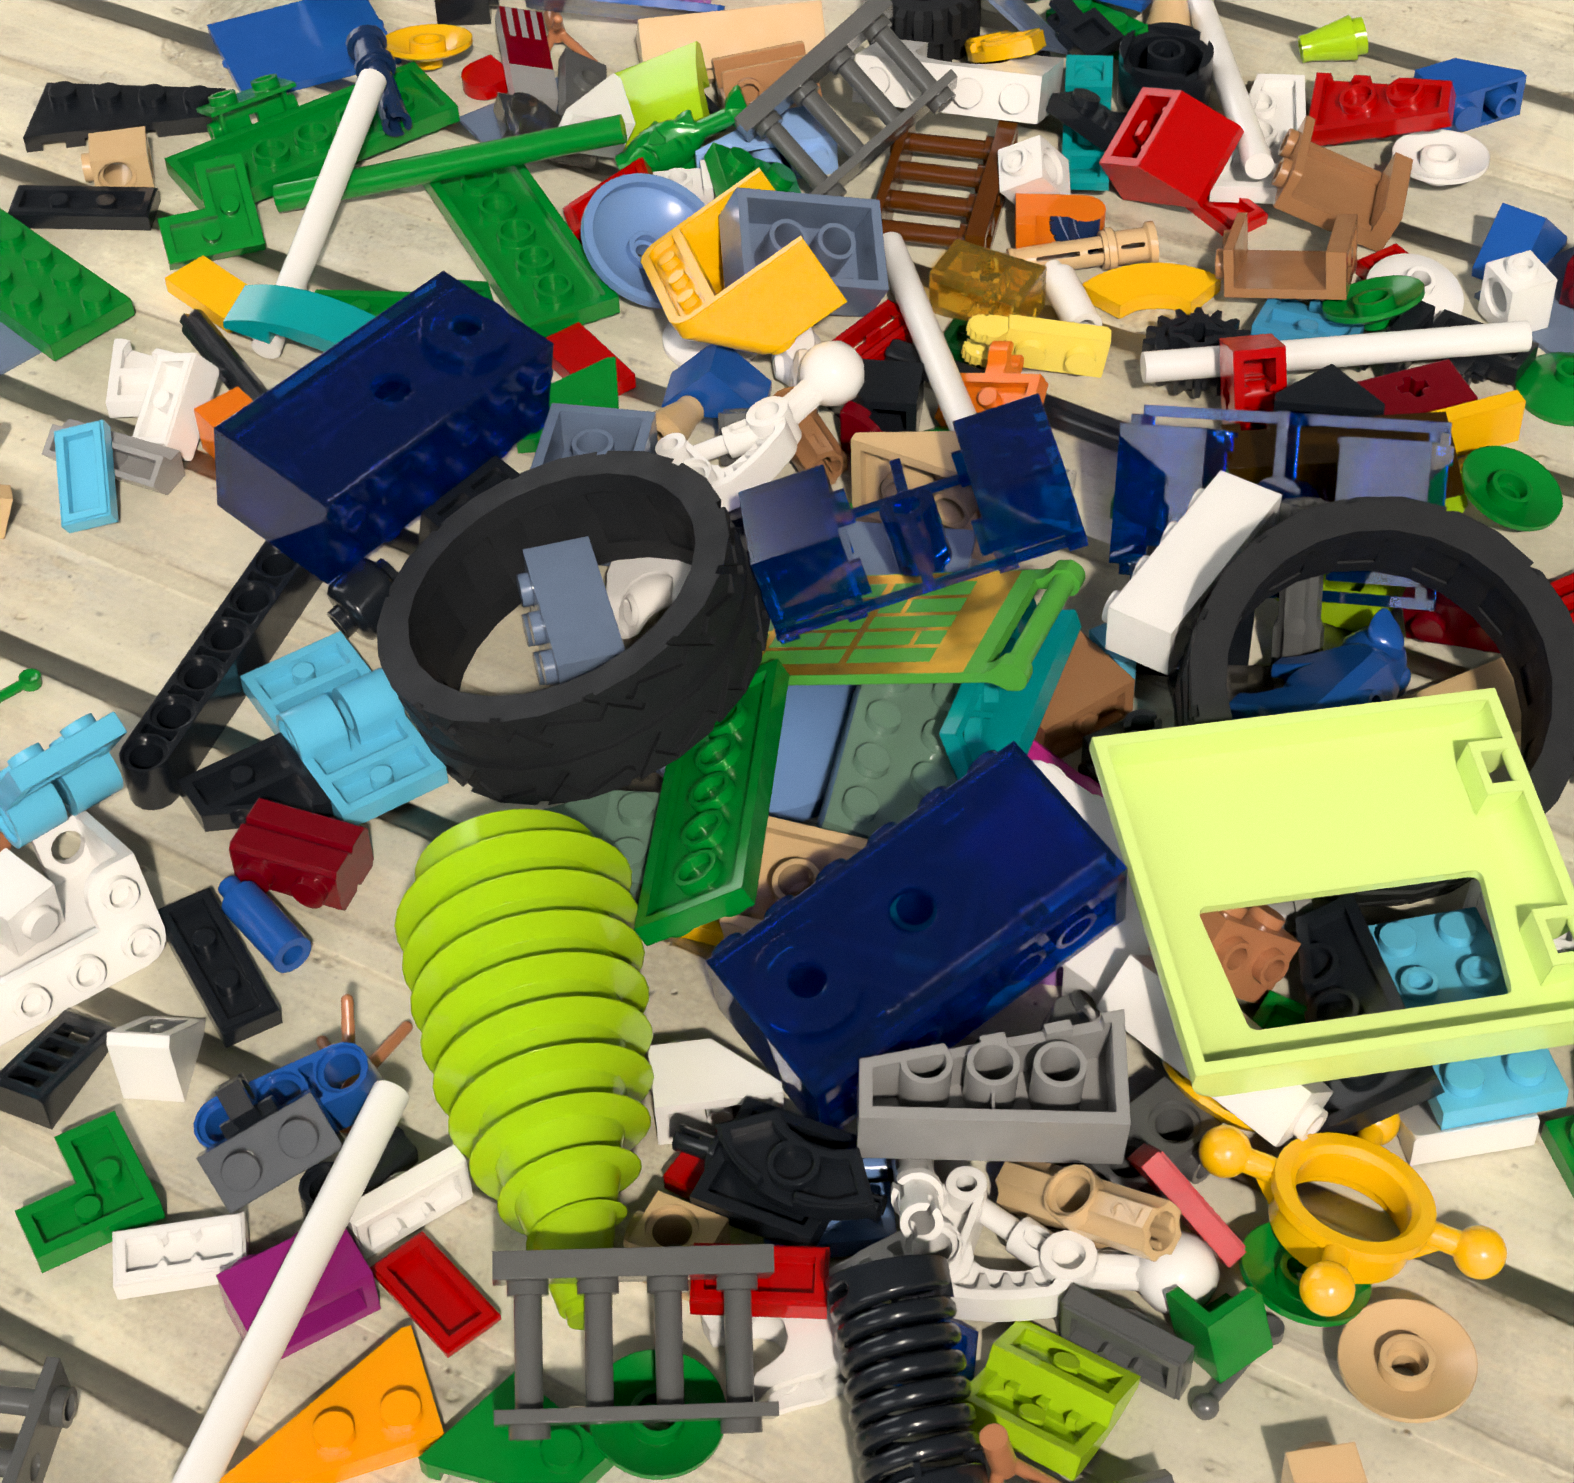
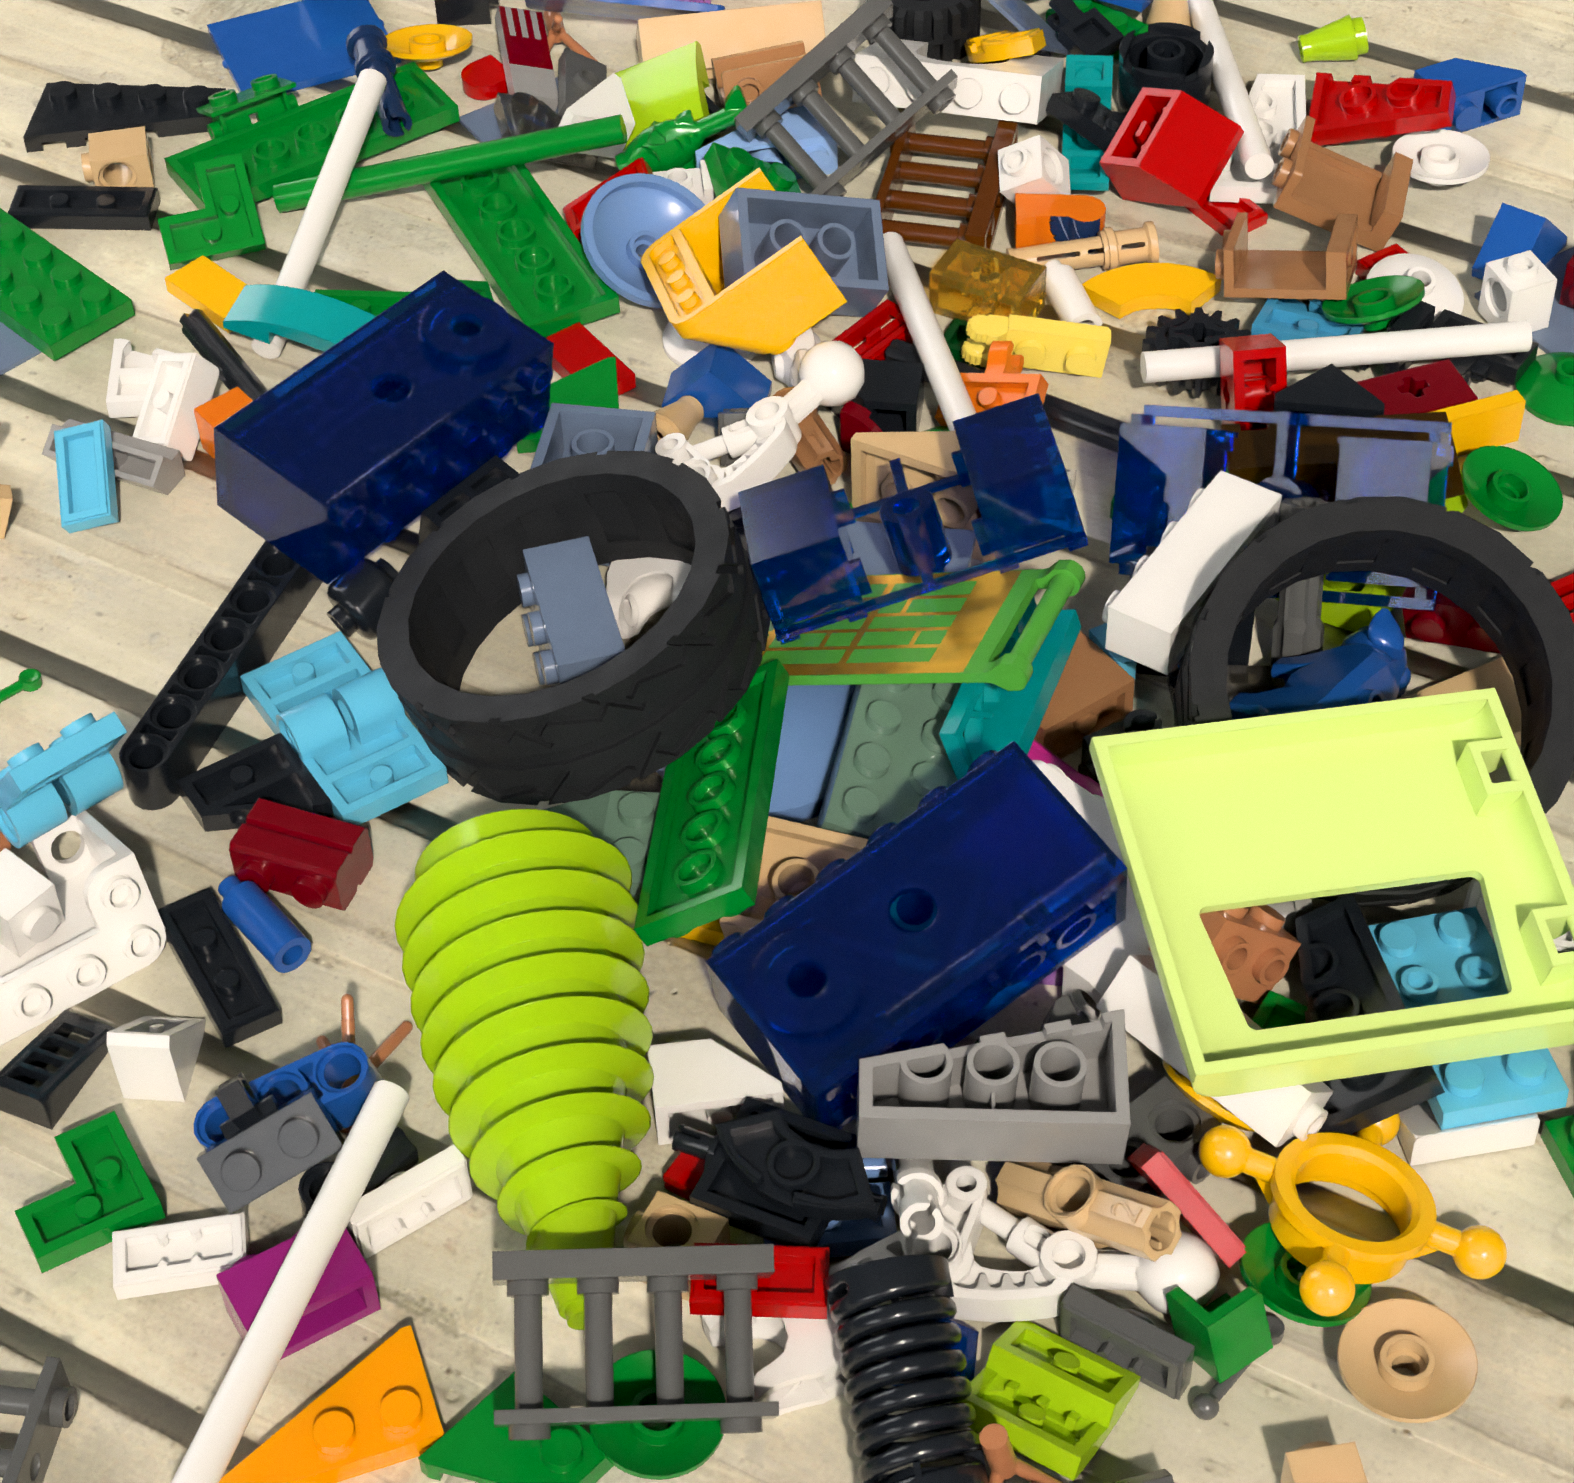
(435, 1294): red tile -> none

